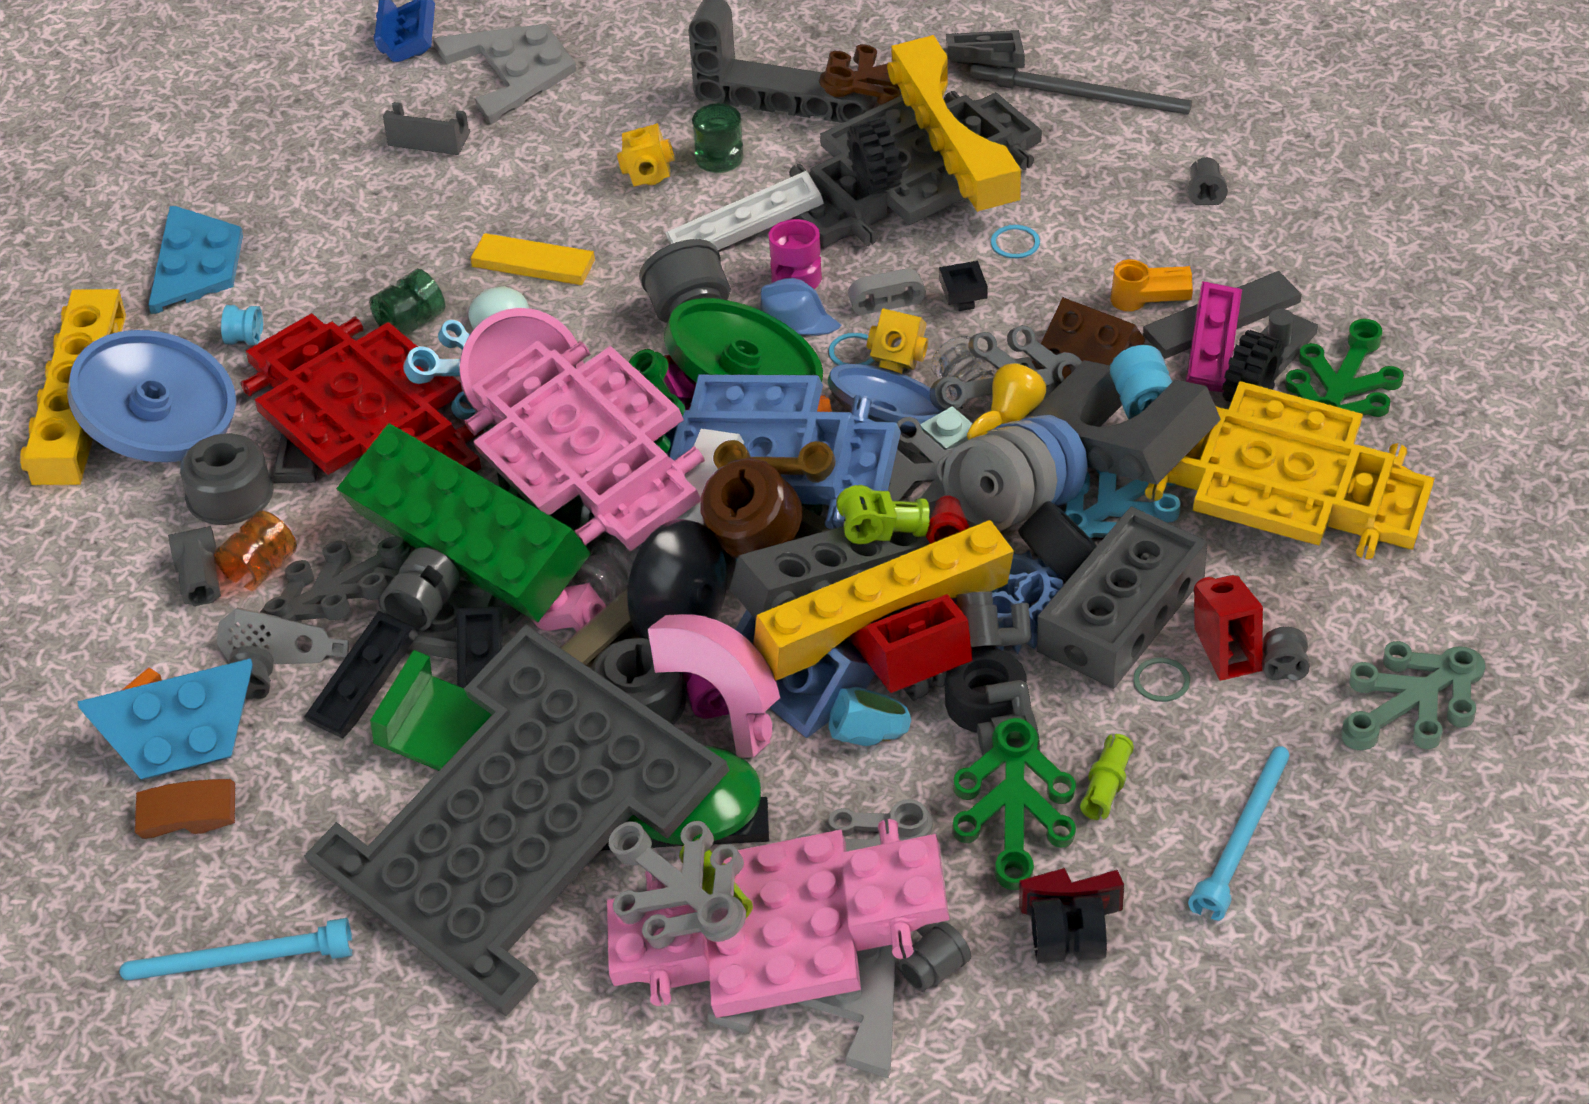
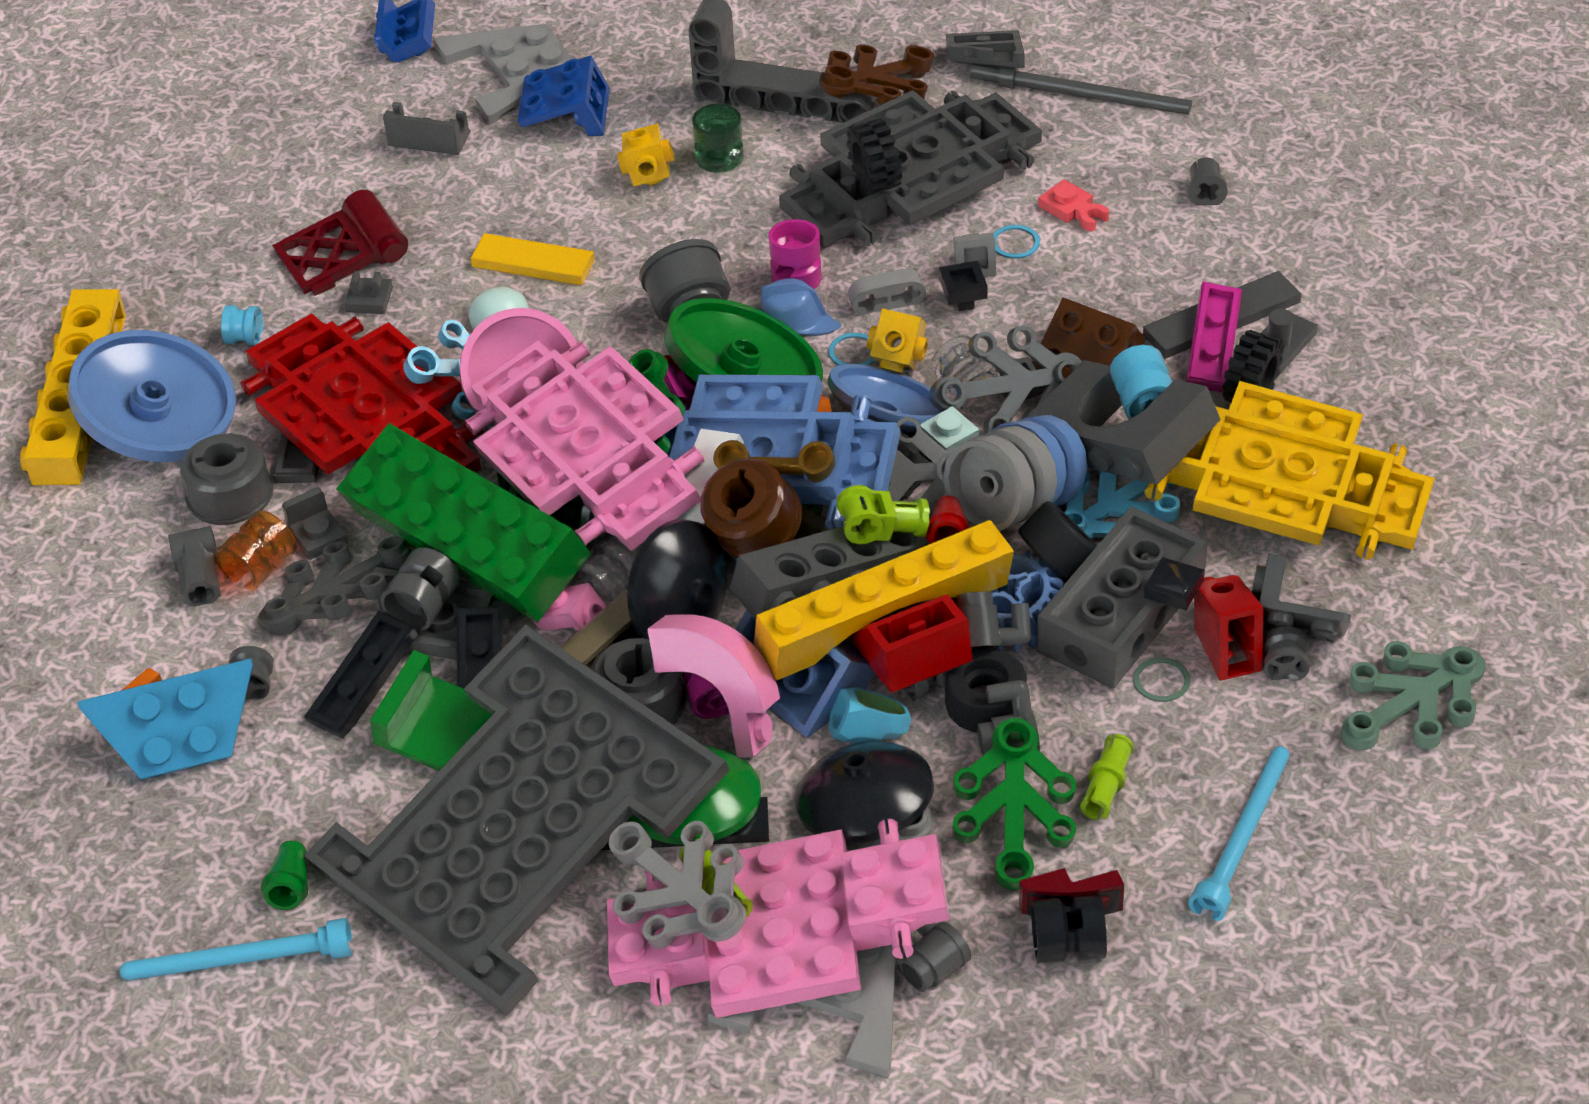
(188, 805): dark orange slope -> none
(194, 258): dark azure wing -> none
(282, 638): light grey piece -> none
(286, 878): none -> green cone
(312, 522): none -> dark grey bracket
(368, 294): none -> dark grey tile
(370, 233): none -> dark red piece
(411, 300): clear green wheel -> none
(565, 89): none -> blue bracket
(752, 213): white tile -> none
(862, 787): none -> black dish
(974, 248): none -> light grey tile
(982, 167): yellow arch -> none
(1014, 395): yellow piece -> none
(1070, 202): none -> coral plate
(1137, 284): light orange piece -> none
(1174, 583): none -> black tile
(1278, 614): none -> dark grey bracket
(1362, 338): green plant -> none

